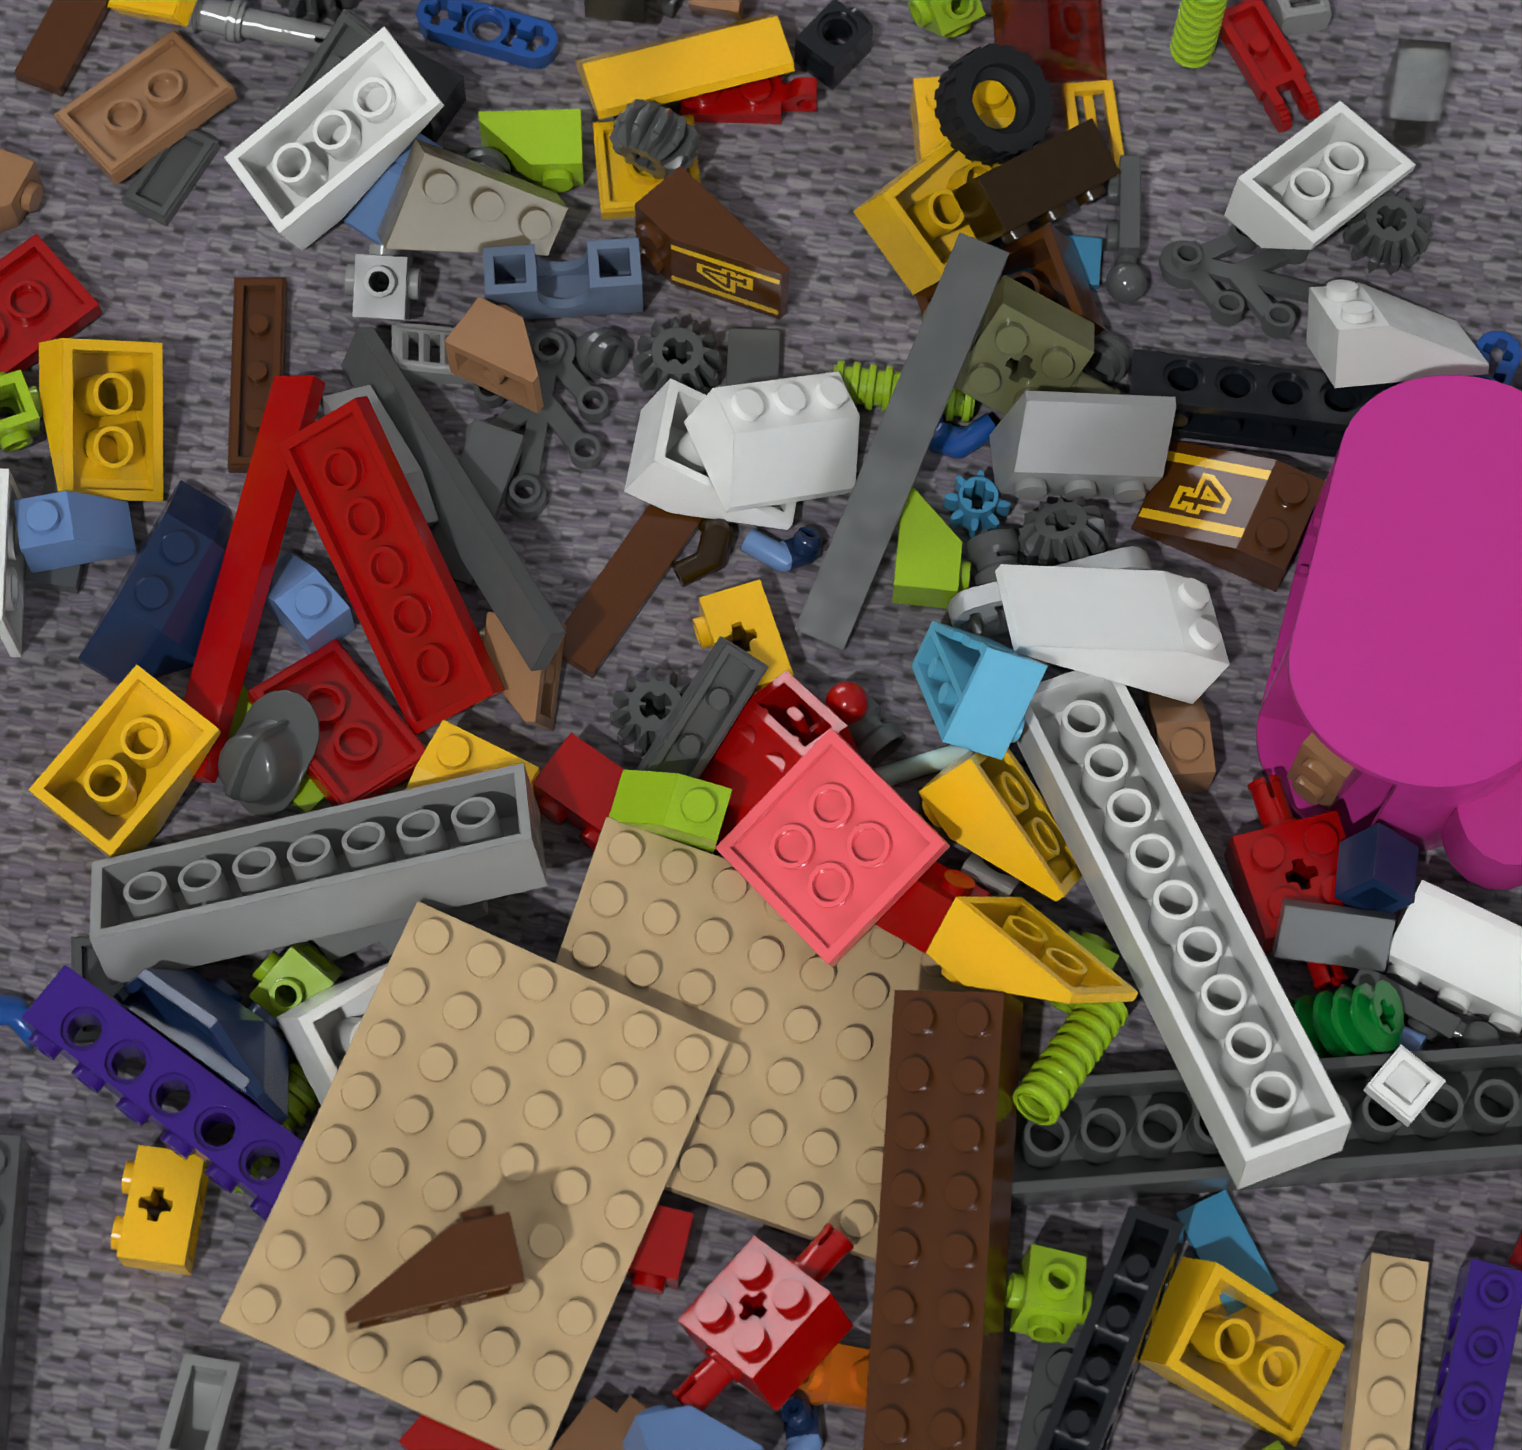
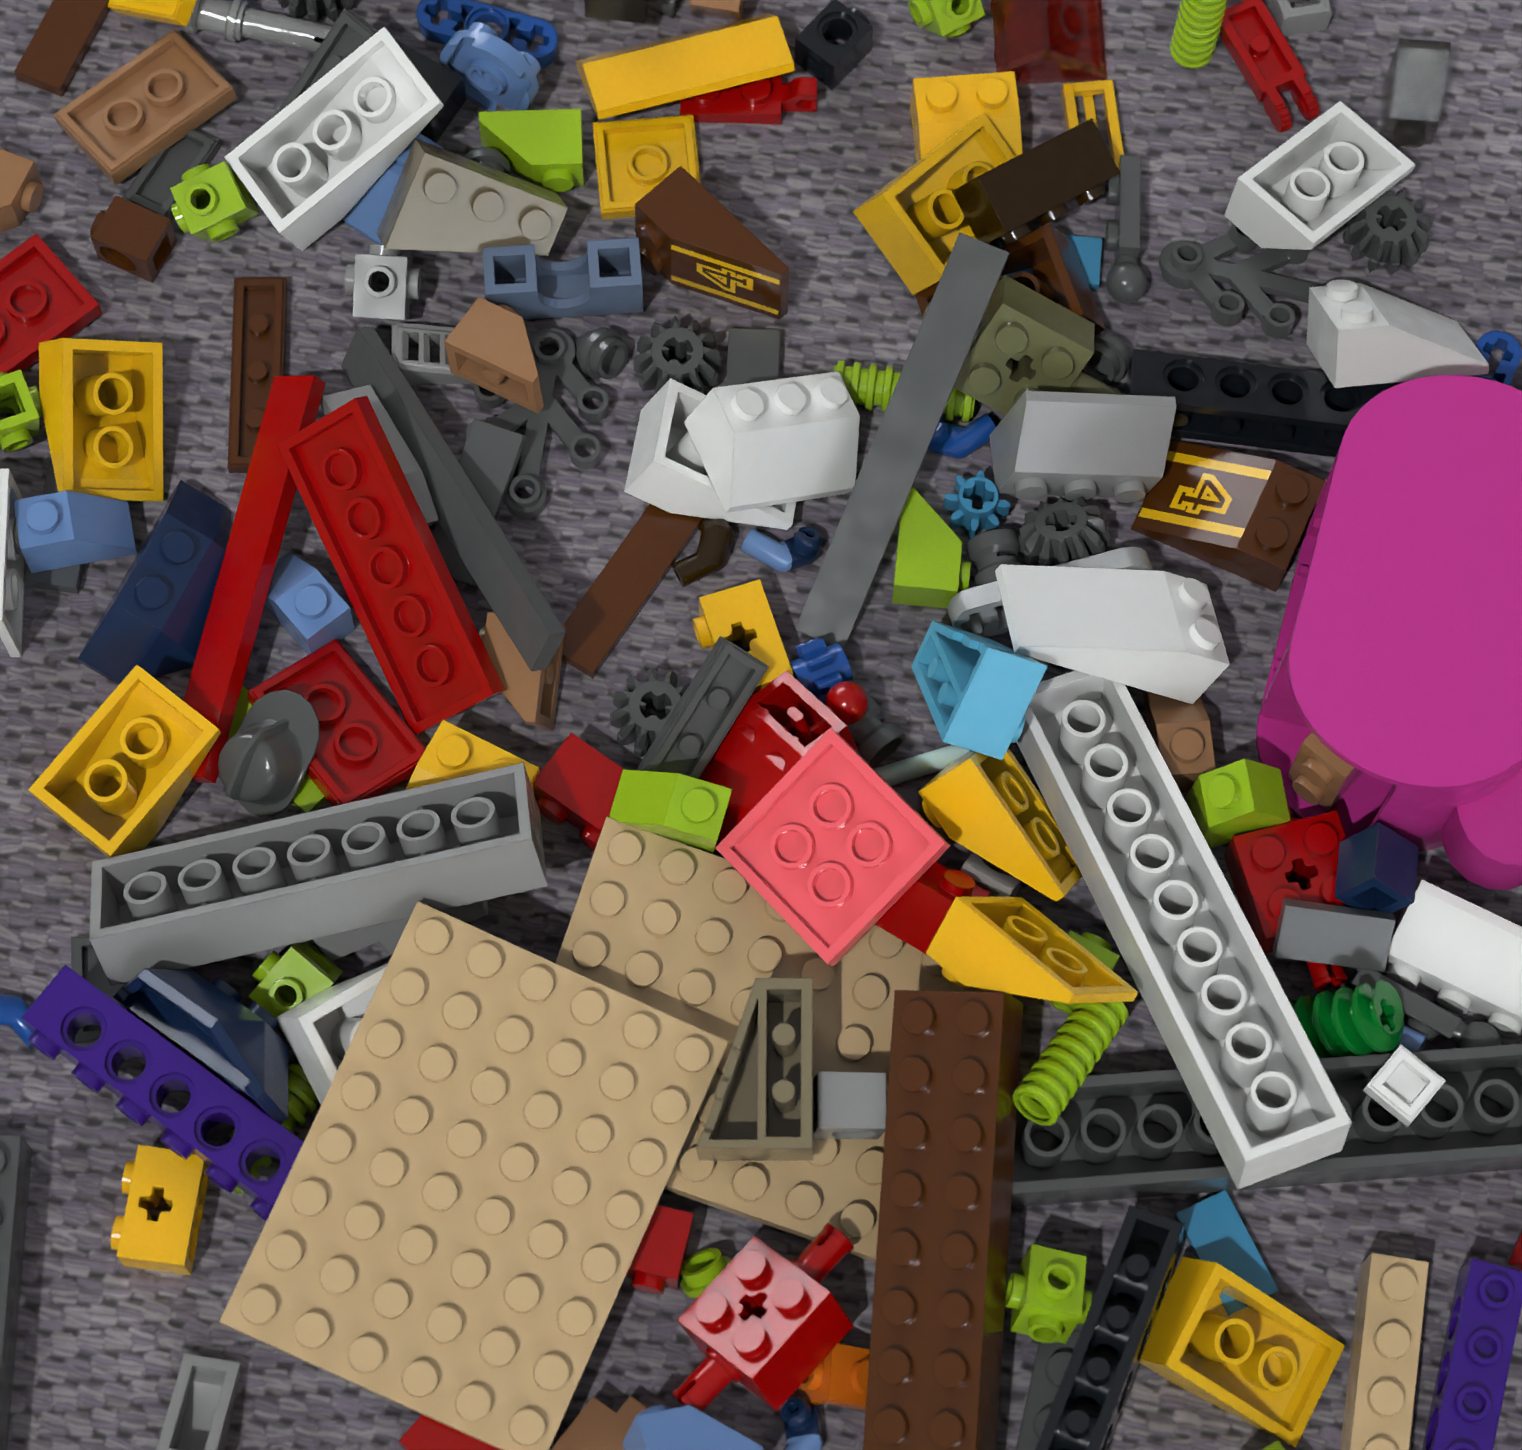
(133, 238): none -> reddish brown brick
(212, 202): none -> lime brick
(457, 1268): reddish brown slope -> none
(492, 68): none -> medium blue plate
(654, 138): dark grey gear -> none
(701, 1270): none -> lime plate
(768, 1084): none -> dark tan wedge
(820, 667): none -> blue gear
(849, 1105): none -> light grey brick
(1023, 82): black tyre -> none
(1237, 800): none -> lime slope

